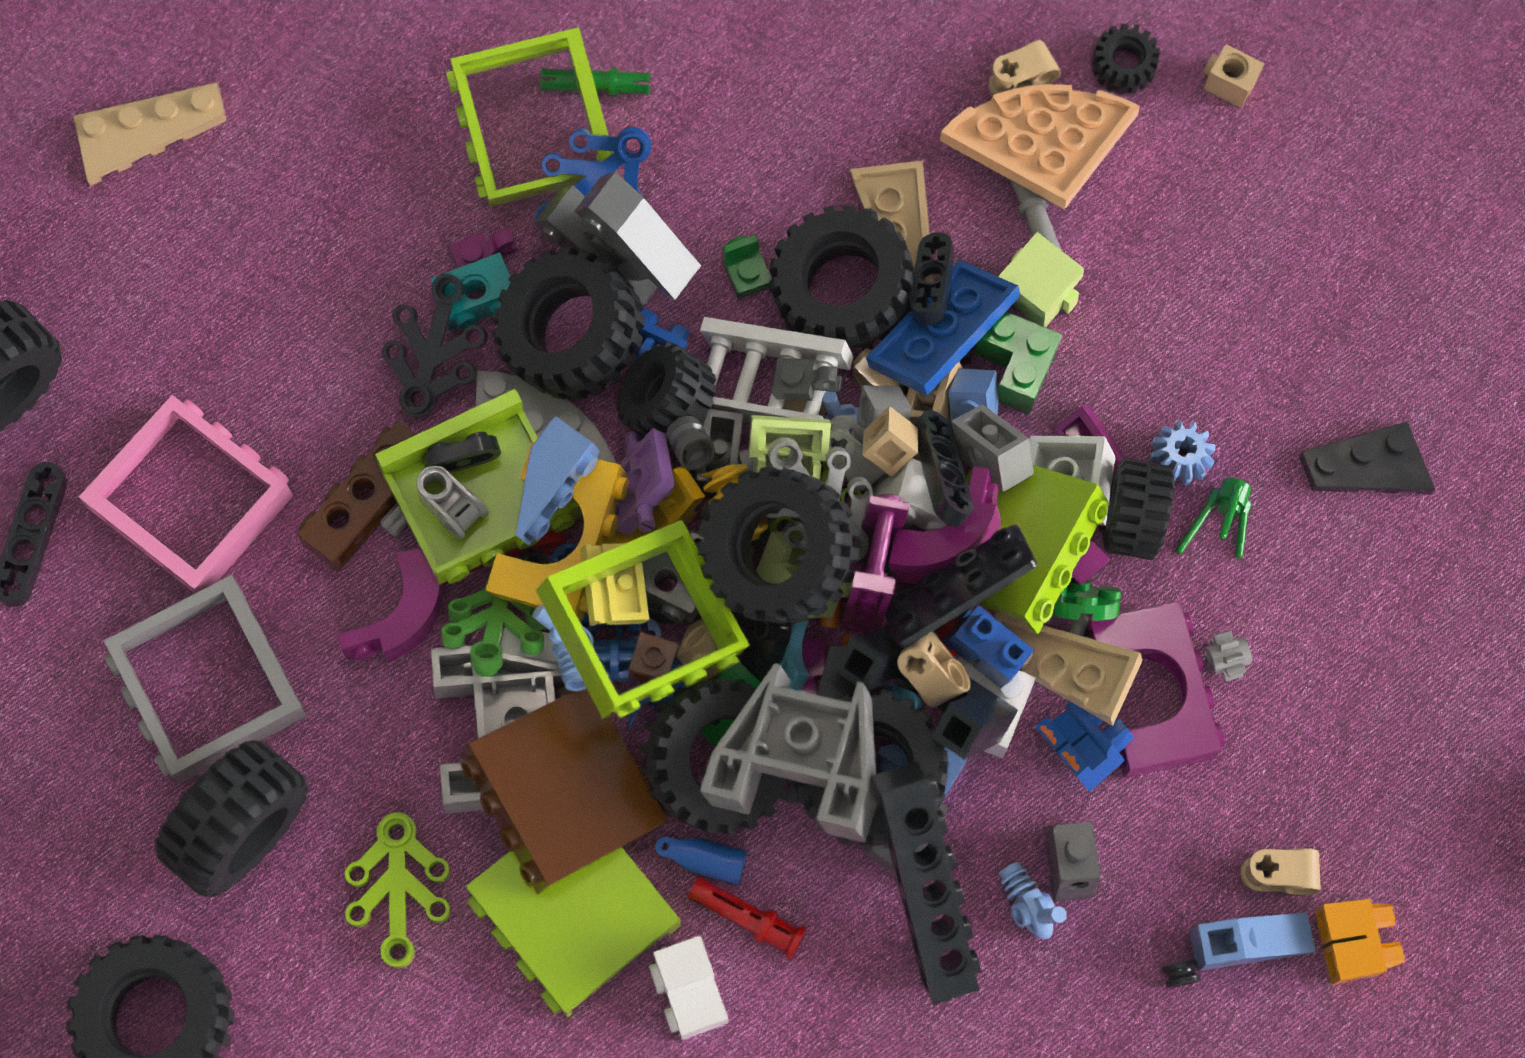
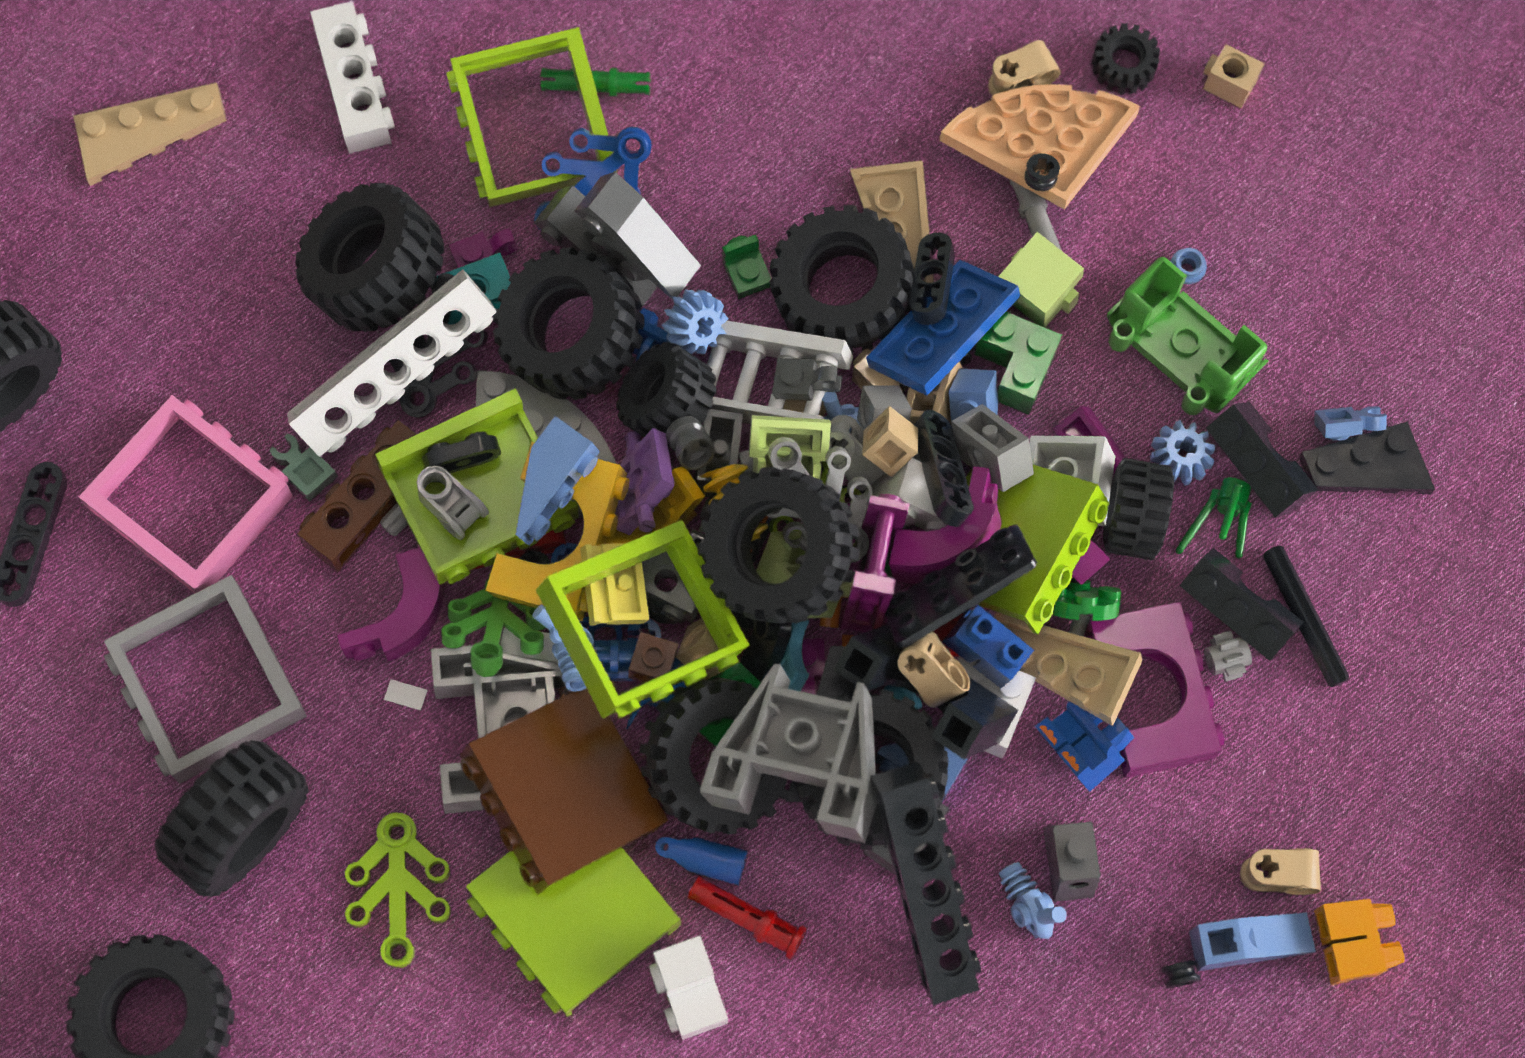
(304, 470): none -> sand green plate
(360, 128): none -> white brick
(396, 275): none -> black tyre
(397, 343): none -> white brick
(405, 694): none -> white sticker
(695, 321): none -> light blue gear
(1041, 182): none -> black bush
(1184, 339): none -> bright green container
(1195, 259): none -> medium blue plate
(1244, 439): none -> black arch
(1258, 621): none -> black arch
(1302, 607): none -> black axle
(1344, 422): none -> medium blue plate

